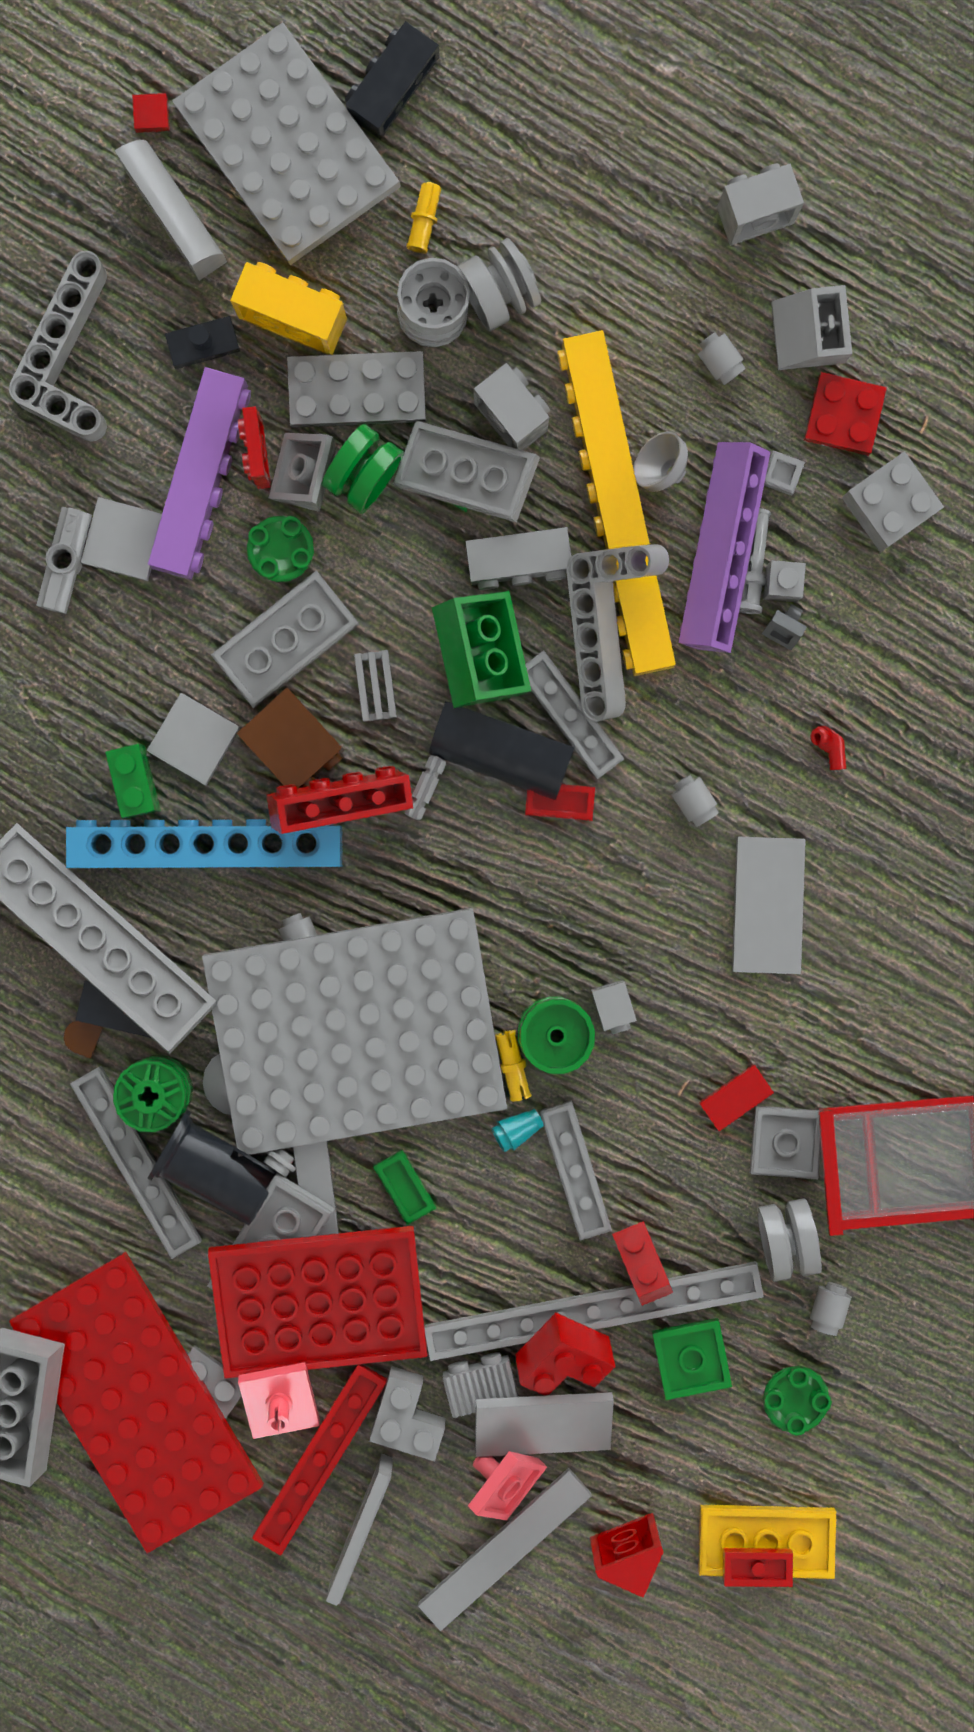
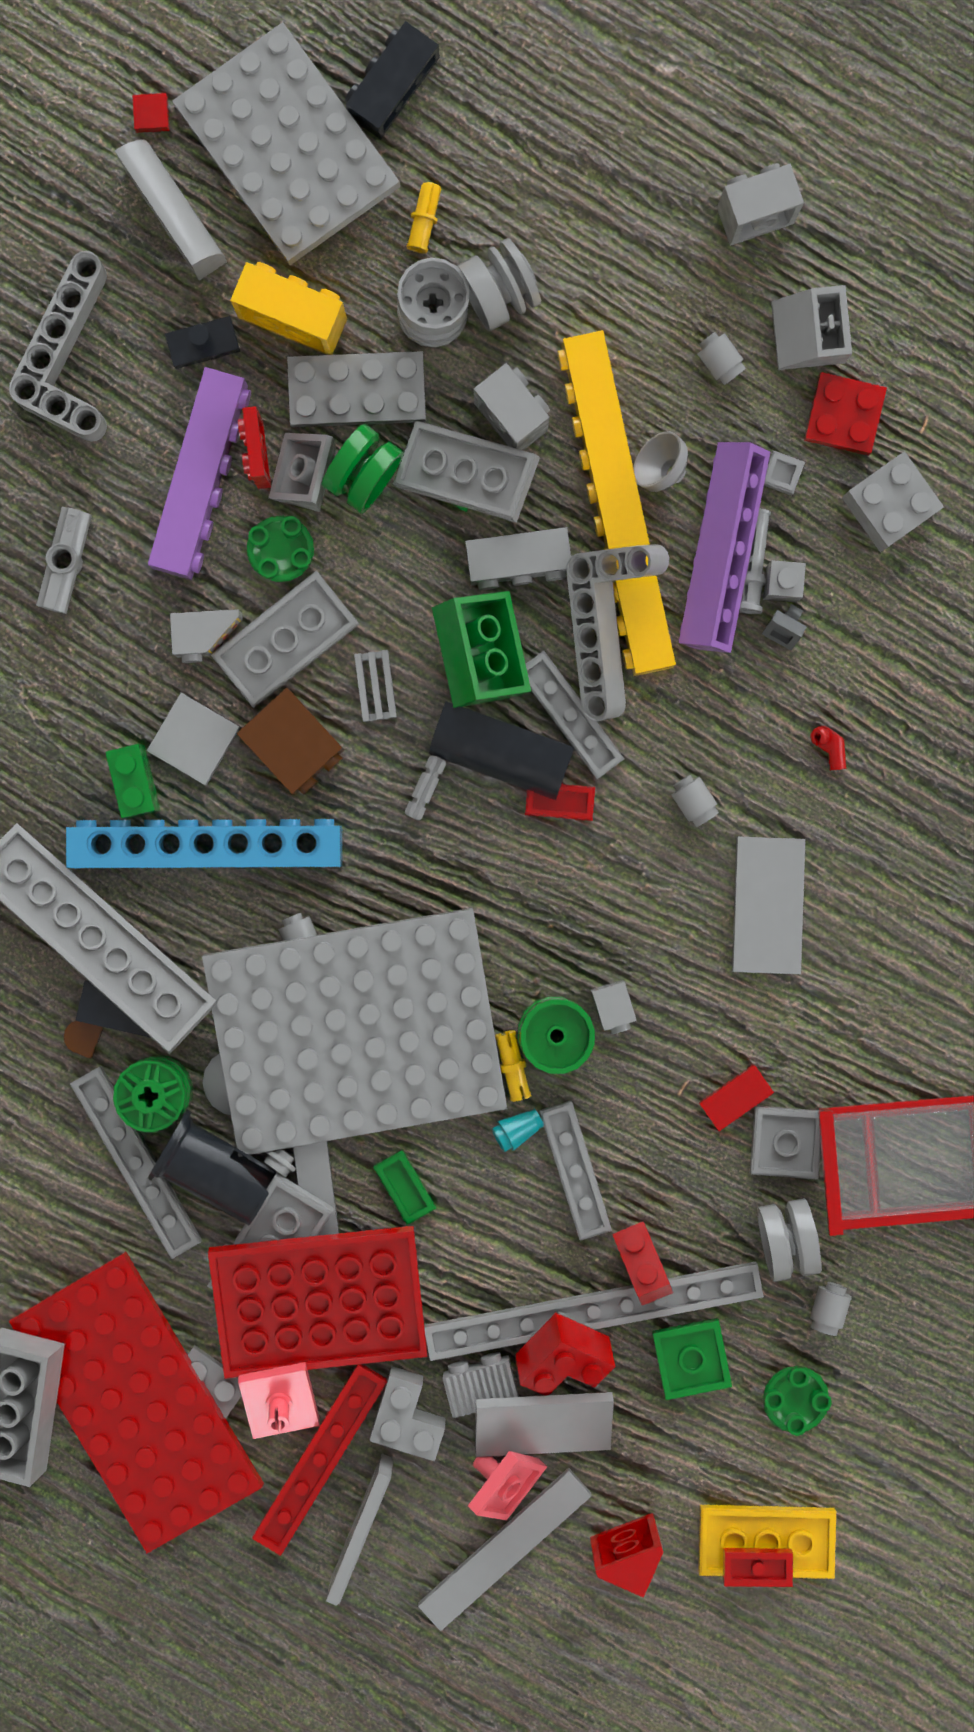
(121, 539): light grey tile -> none
(201, 632): none -> light grey slope
(339, 801): red brick -> none

